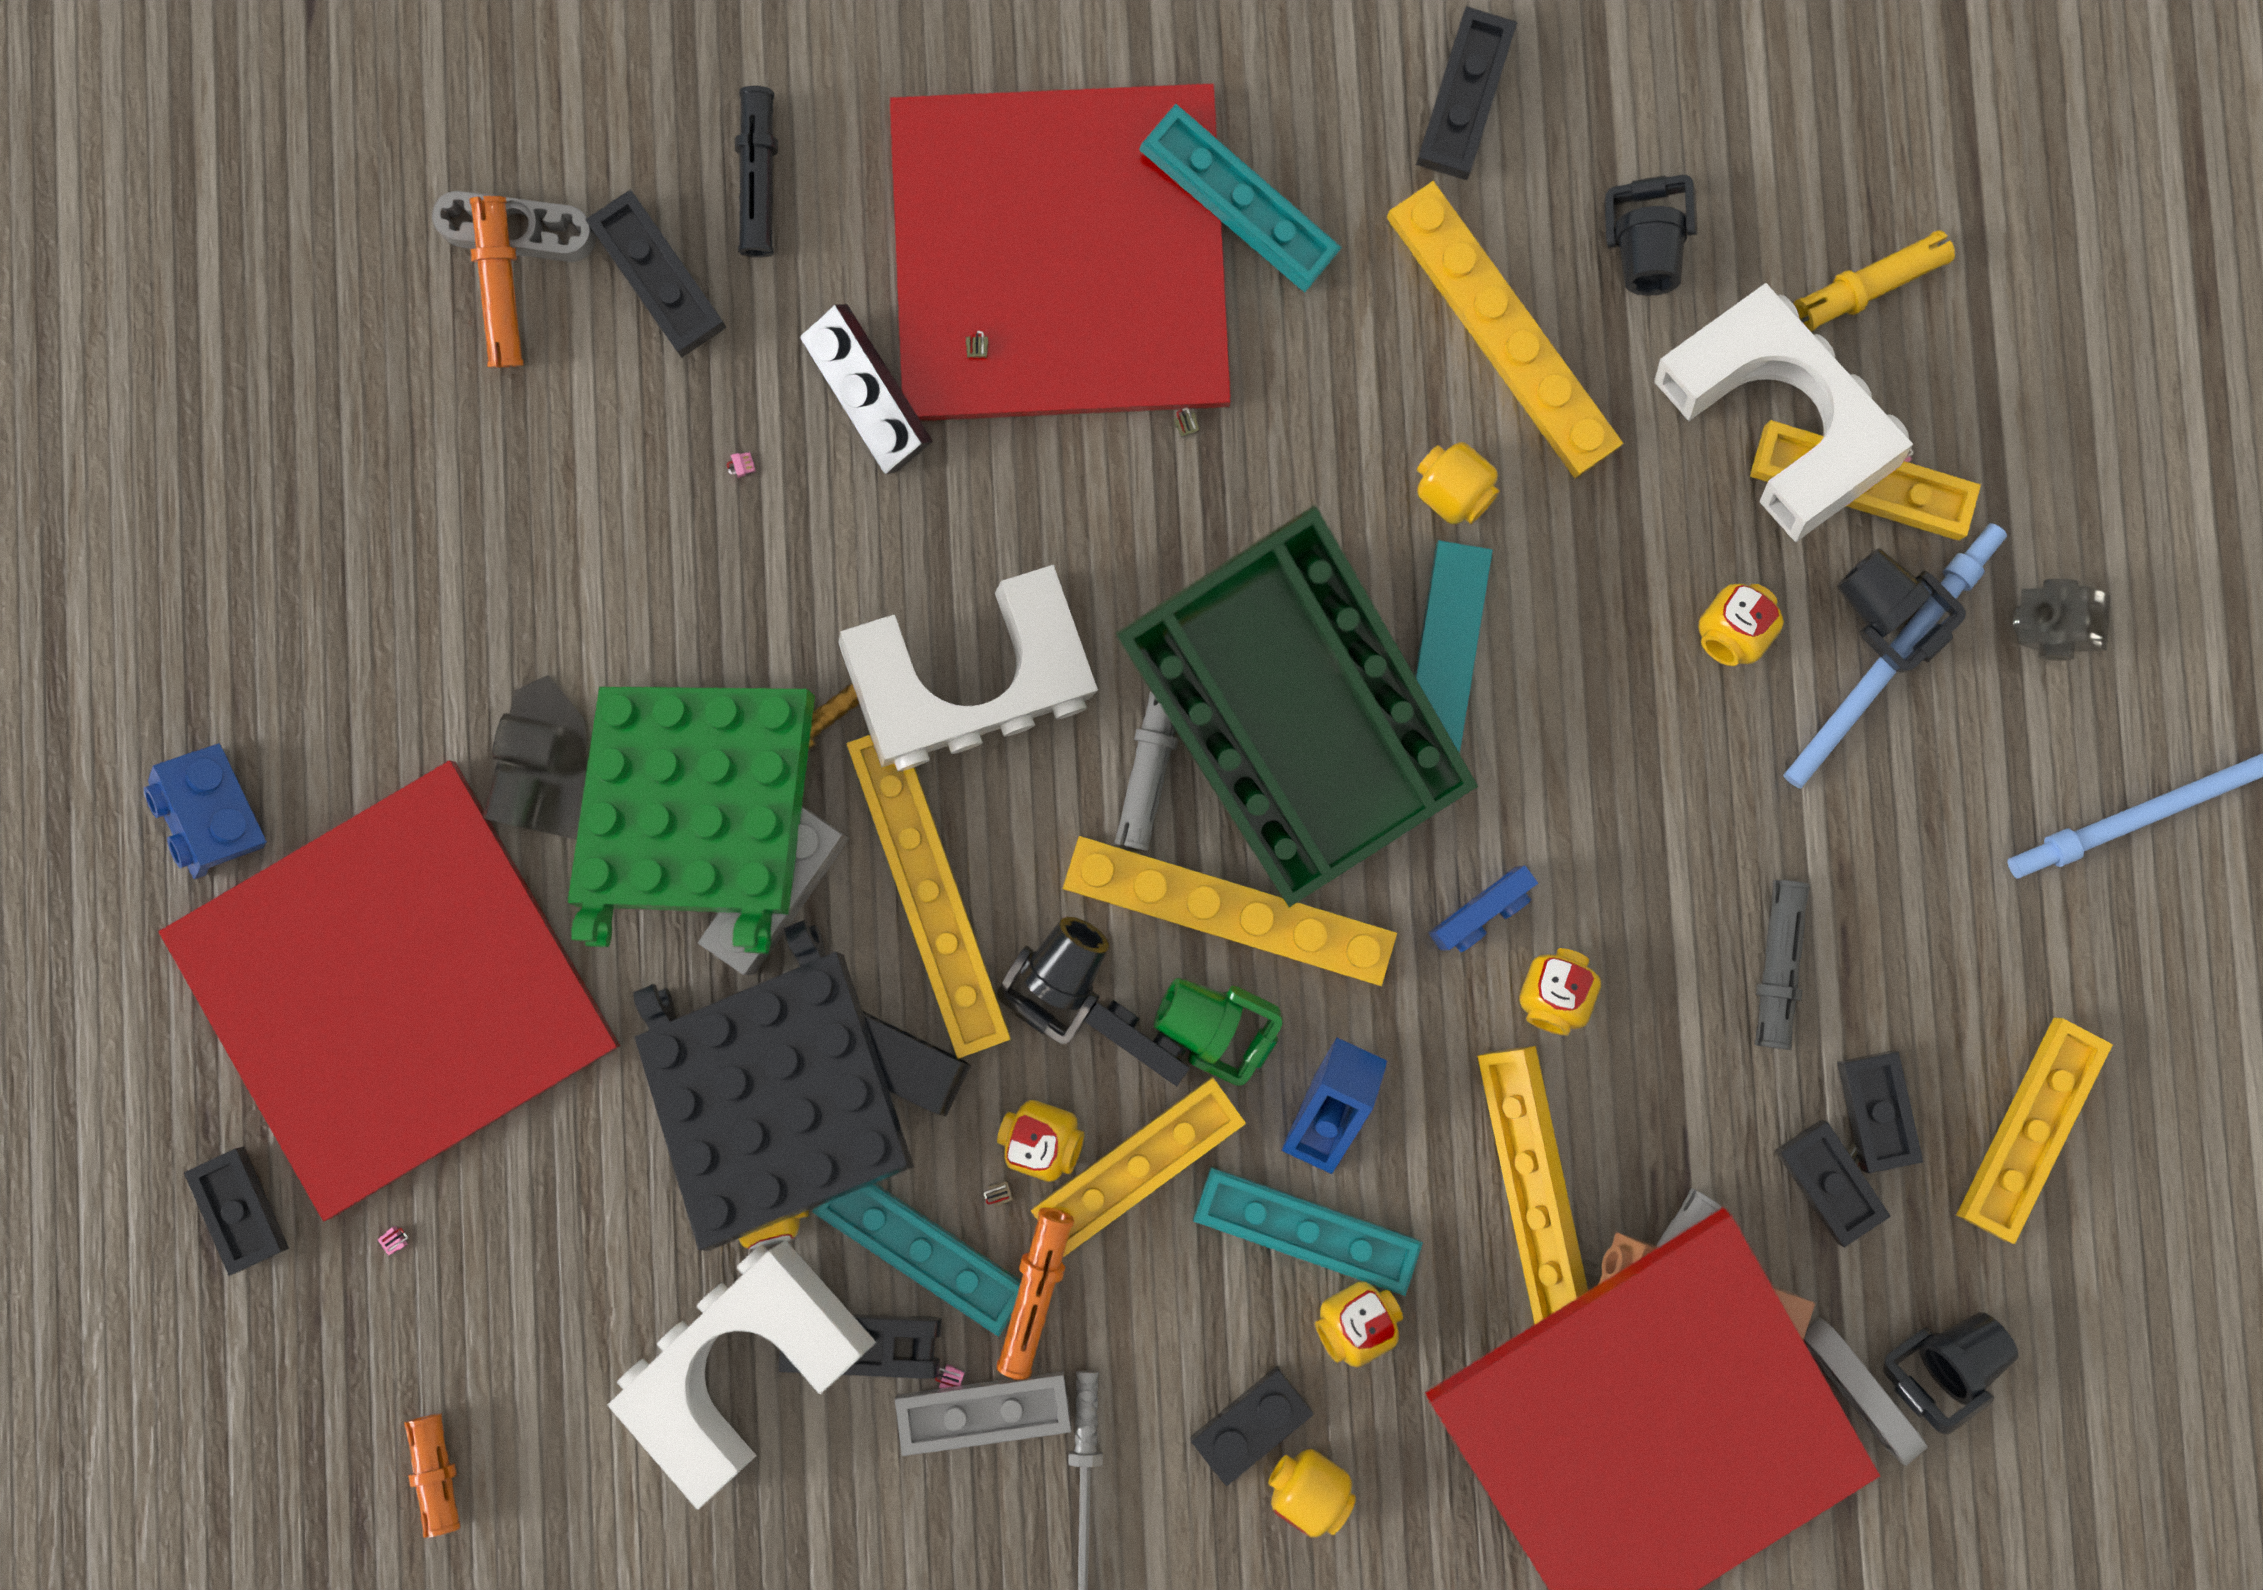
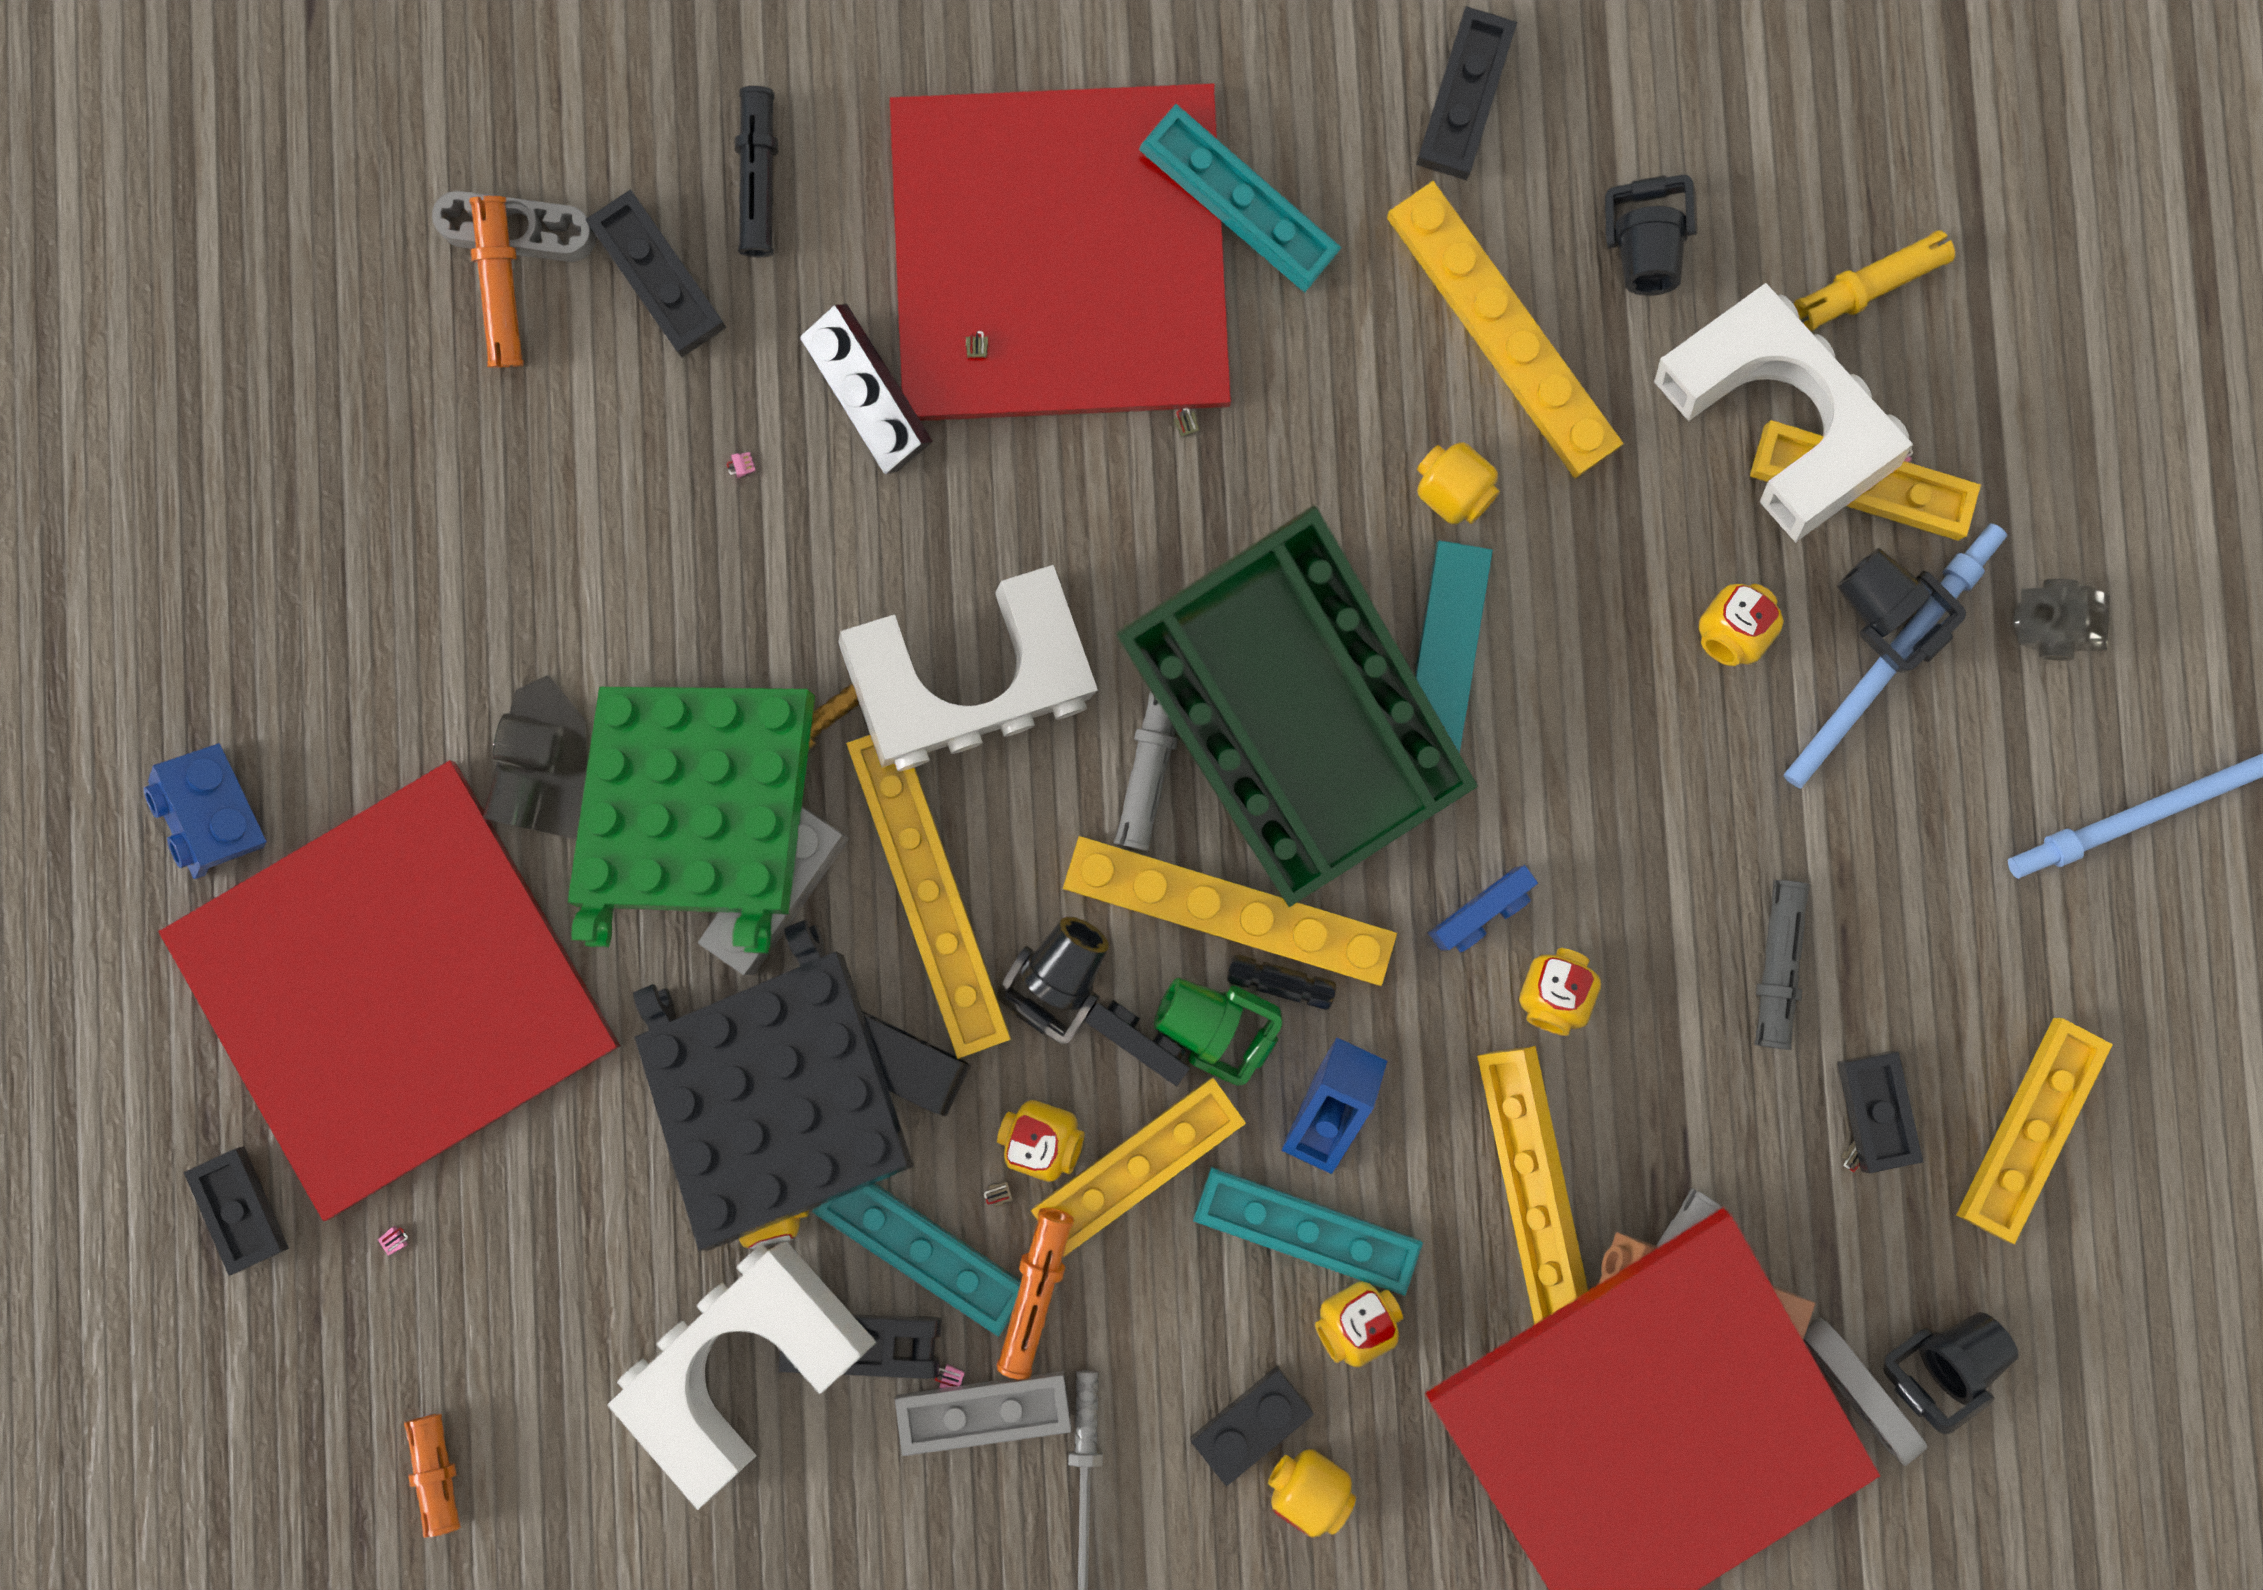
(1281, 982): none -> black axle
(1832, 1183): black plate -> none

